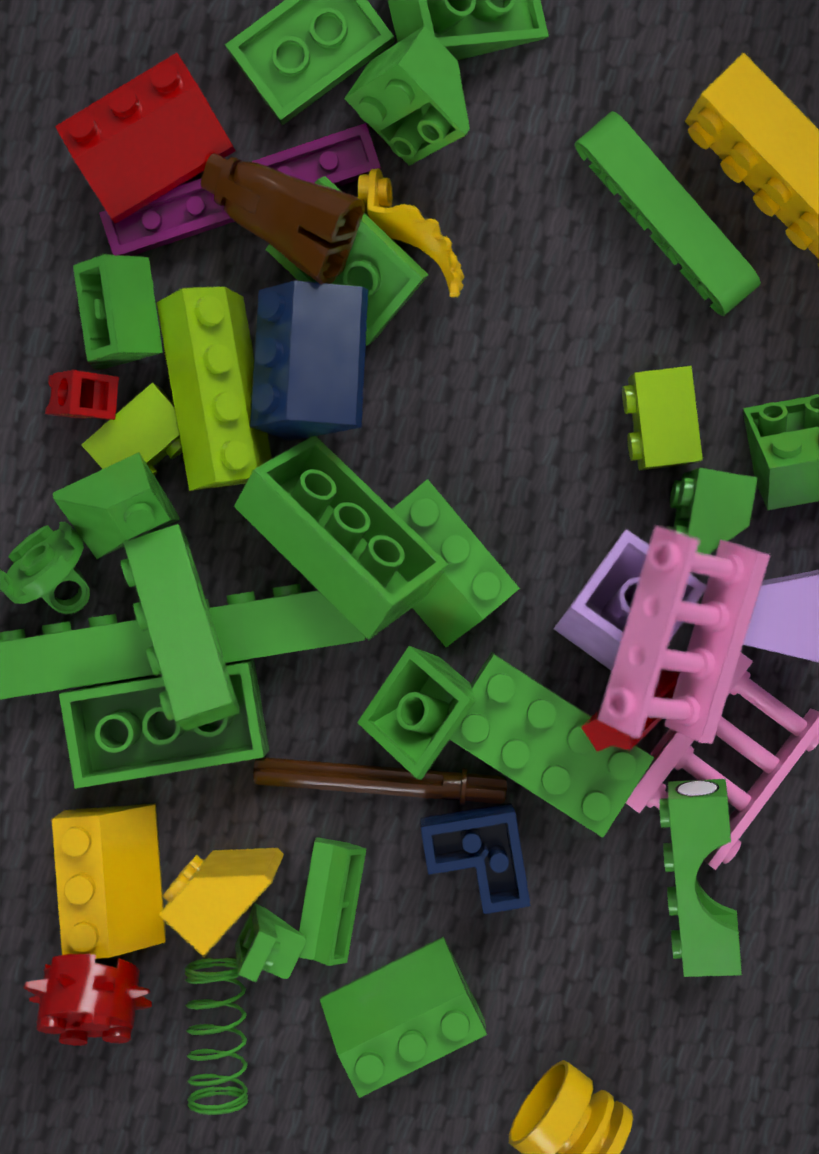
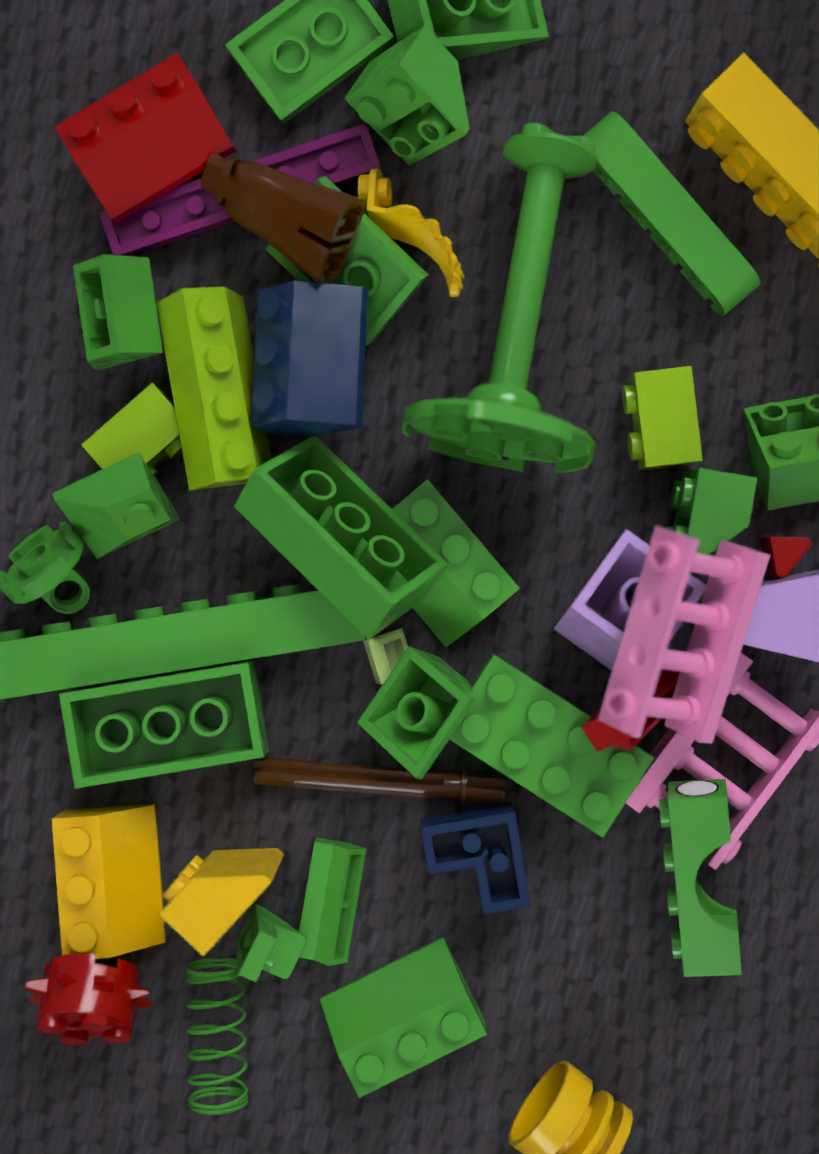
(83, 395): red leg -> none
(180, 629): bright green brick -> none
(385, 652): none -> yellowish green slope
(501, 414): none -> bright green piece
(784, 553): none -> red slope

